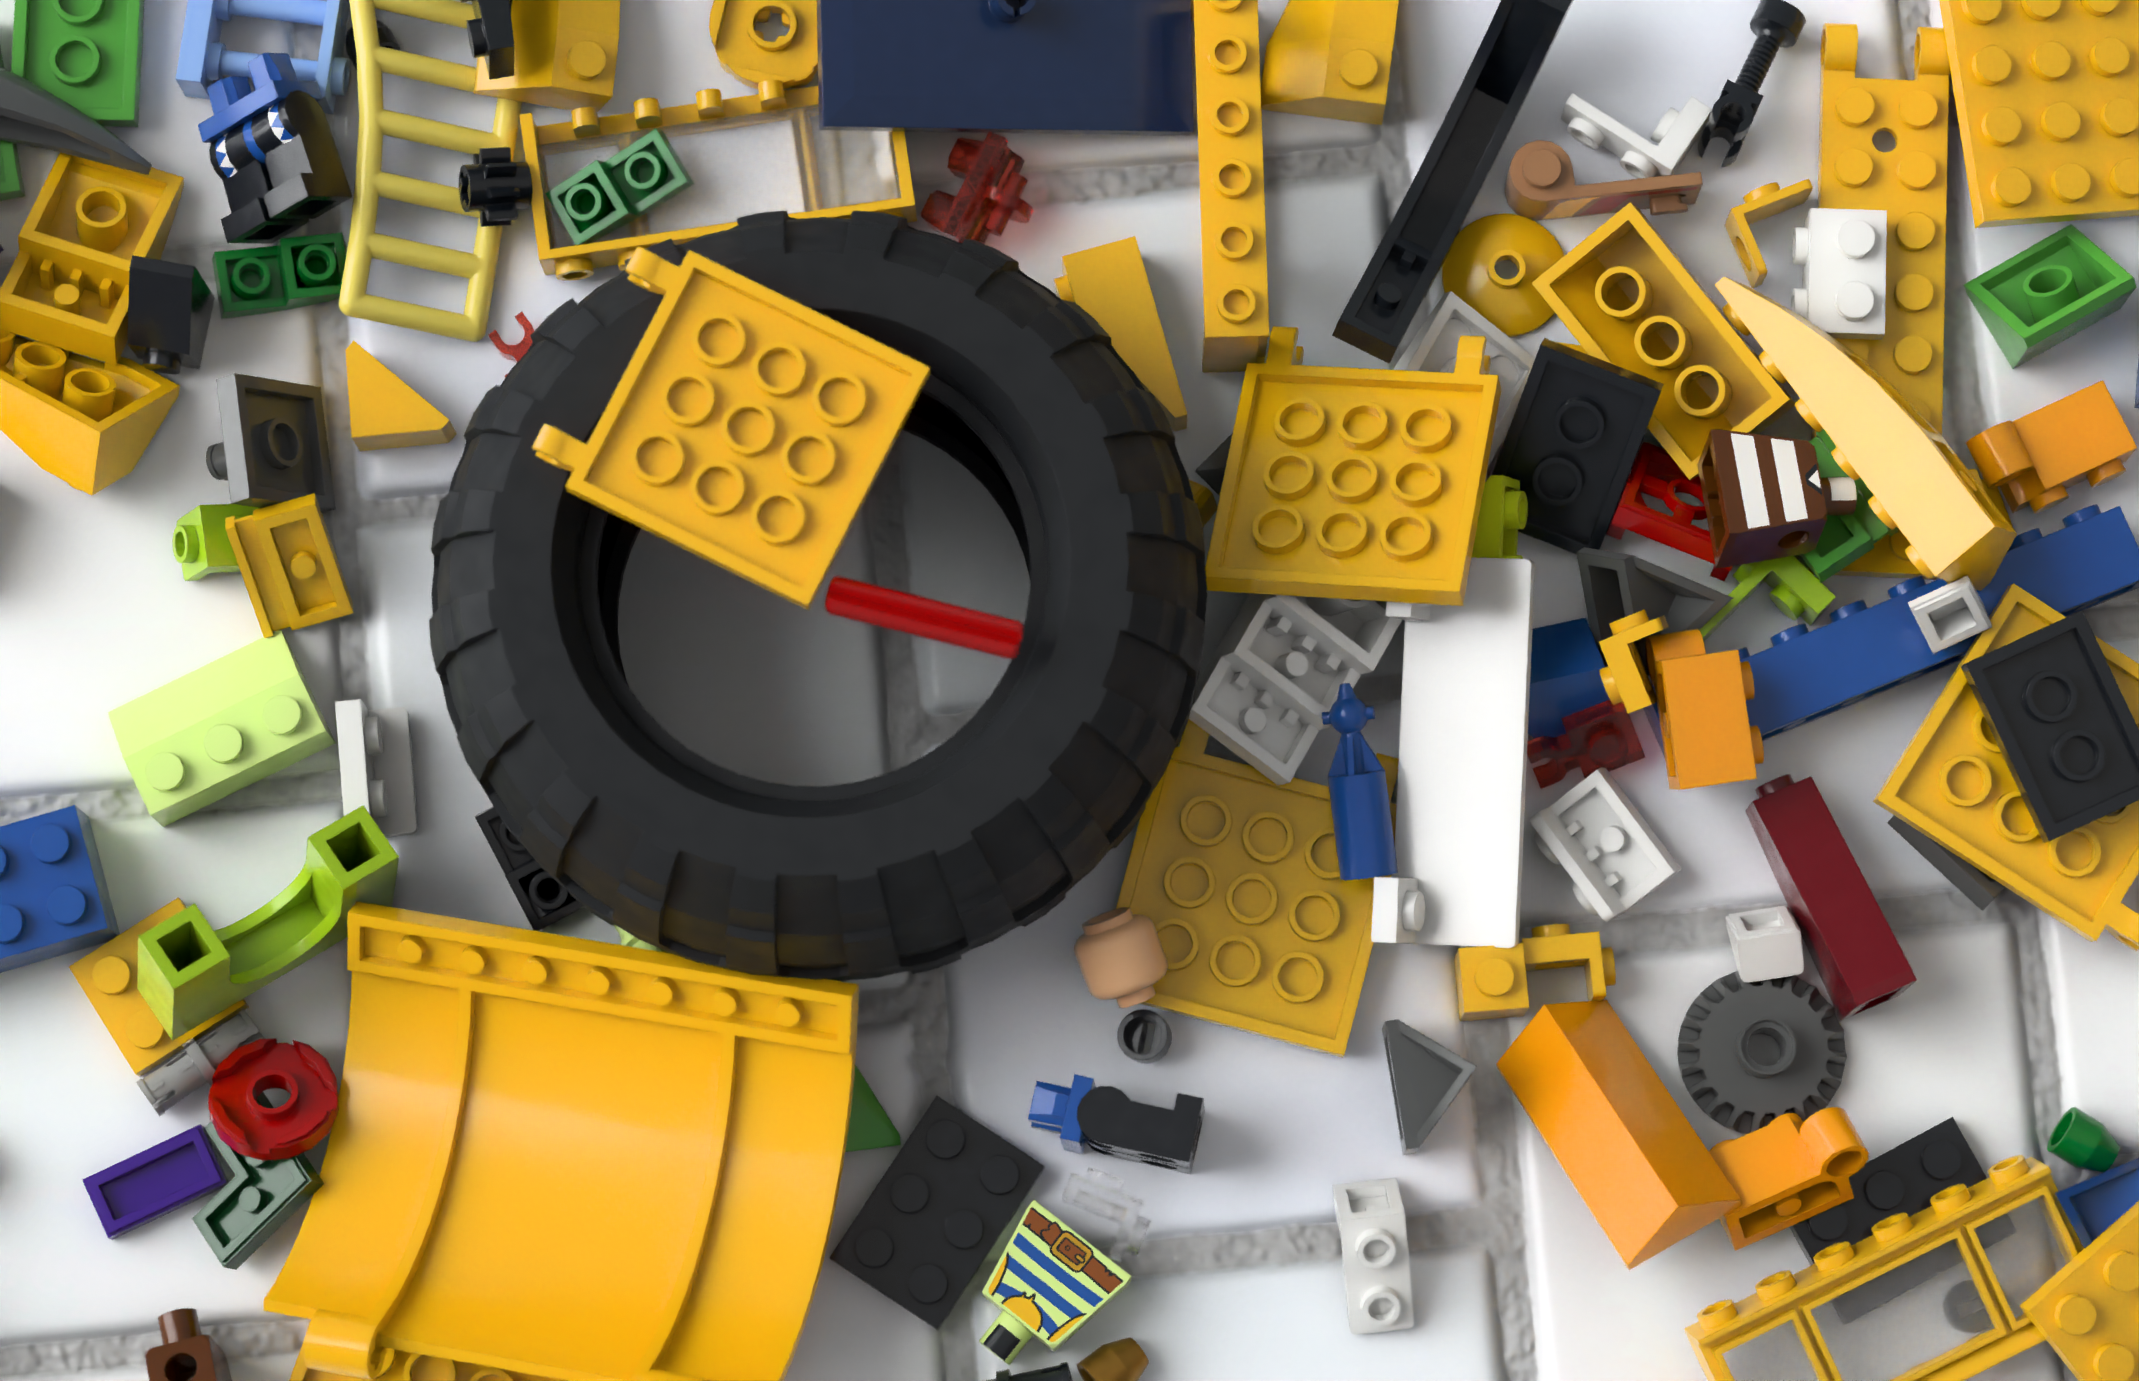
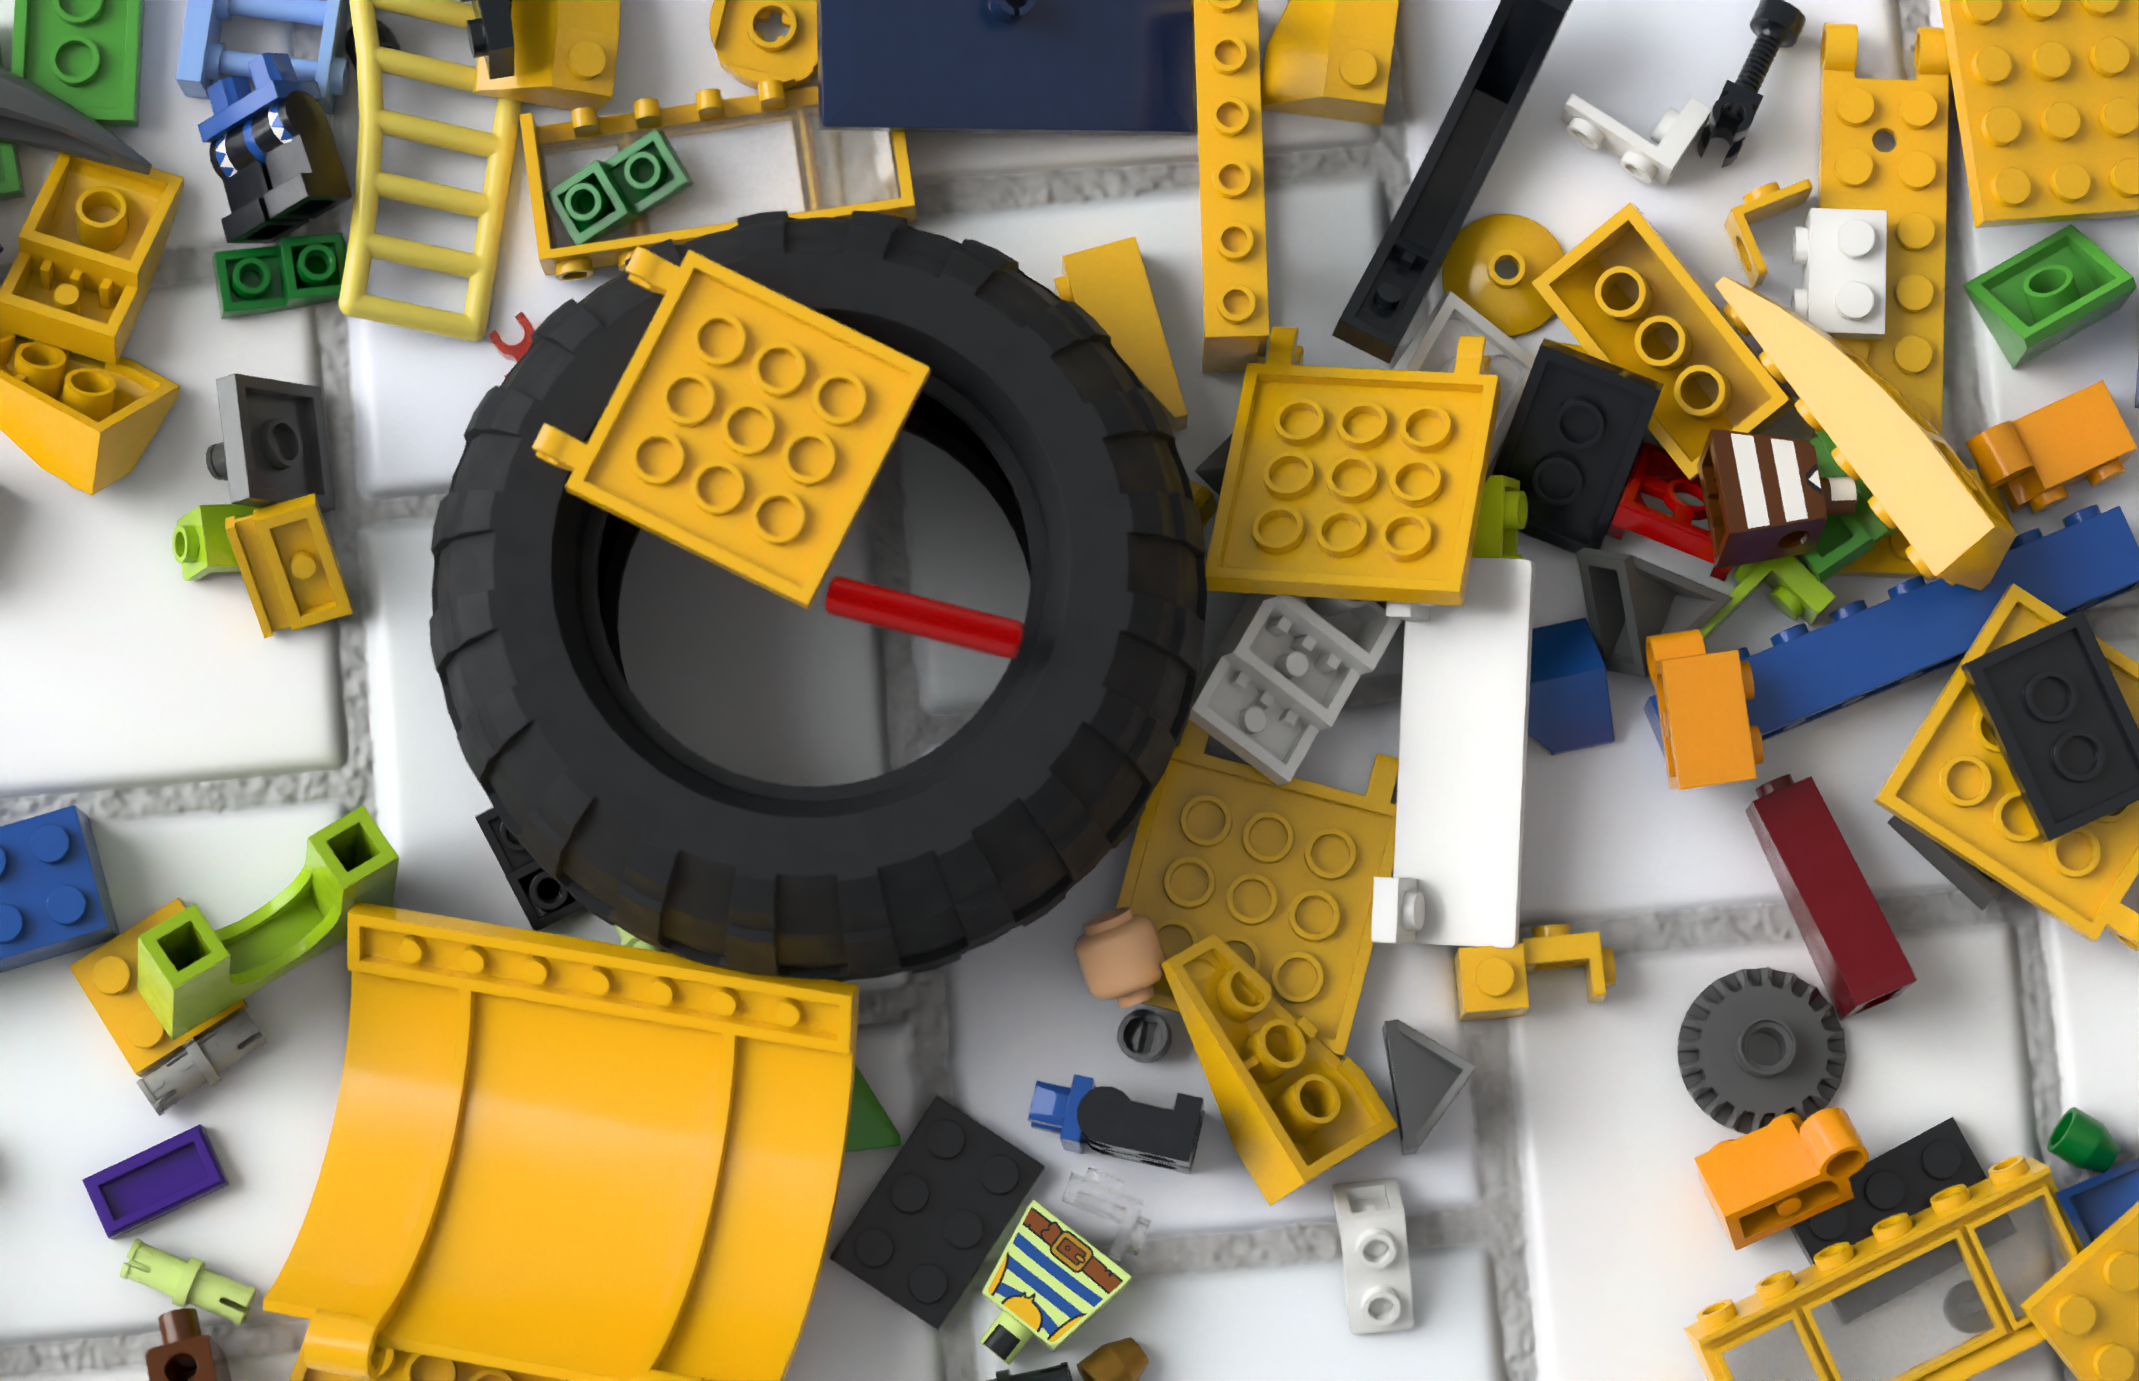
(167, 314): black slope -> none
(188, 1282): none -> yellowish green pin
(219, 729): yellowish green slope -> none
(254, 1201): tile -> none
(280, 1130): red tile -> none
(377, 765): white bracket -> none
(388, 411): yellow slope -> none
(495, 186): black gear -> none
(987, 194): clear red hips -> none
(1277, 1086): none -> yellow wedge
(1358, 794): blue wheel -> none
(1544, 188): medium nougat door -> none
(1593, 740): clear red plate -> none
(1603, 846): white bracket -> none
(1615, 1129): light orange slope -> none
(1625, 674): yellow bracket -> none
(1765, 943): white slope -> none
(1950, 614): white slope -> none

